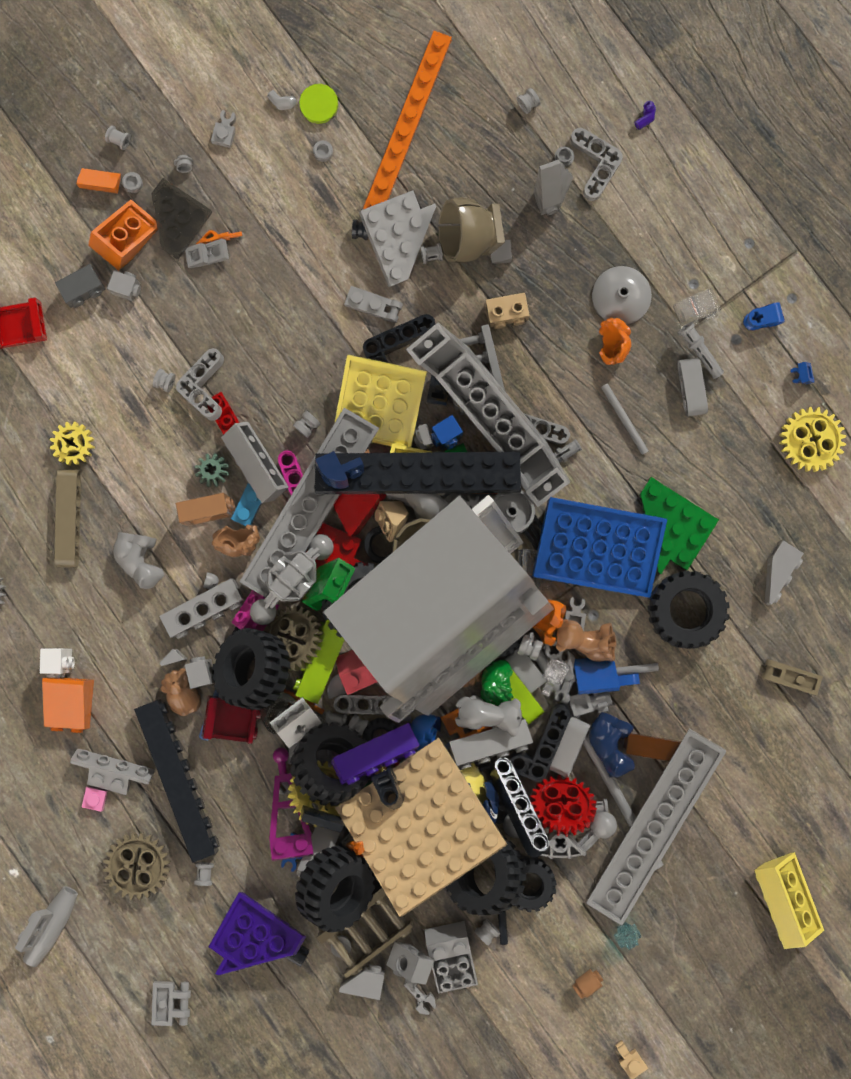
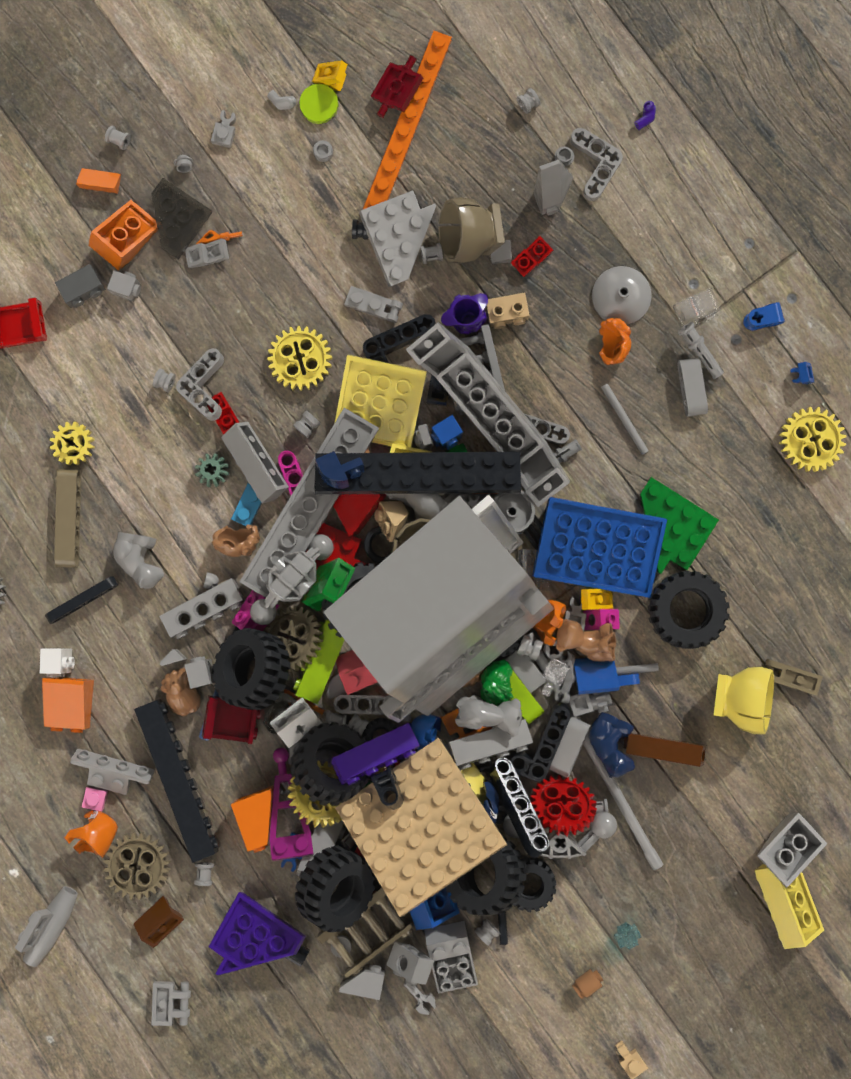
(81, 600): none -> black beam
(96, 835): none -> orange piece
(132, 182): light grey tile -> none
(157, 922): none -> reddish brown panel
(205, 509): medium nougat window -> none
(254, 818): none -> orange slope
(284, 363): none -> light yellow gear
(321, 819): black tile -> none
(331, 74): none -> yellow slope
(357, 847): orange hand -> none
(397, 86): none -> dark red plate
(434, 910): none -> blue slope
(466, 313): none -> dark purple piece
(532, 256): none -> red slope
(596, 599): none -> yellow slope
(602, 617): none -> dark pink bracket
(656, 826): light grey plate -> none
(746, 698): none -> light yellow plate
(779, 569): light grey slope -> none
(791, 848): none -> light grey slope

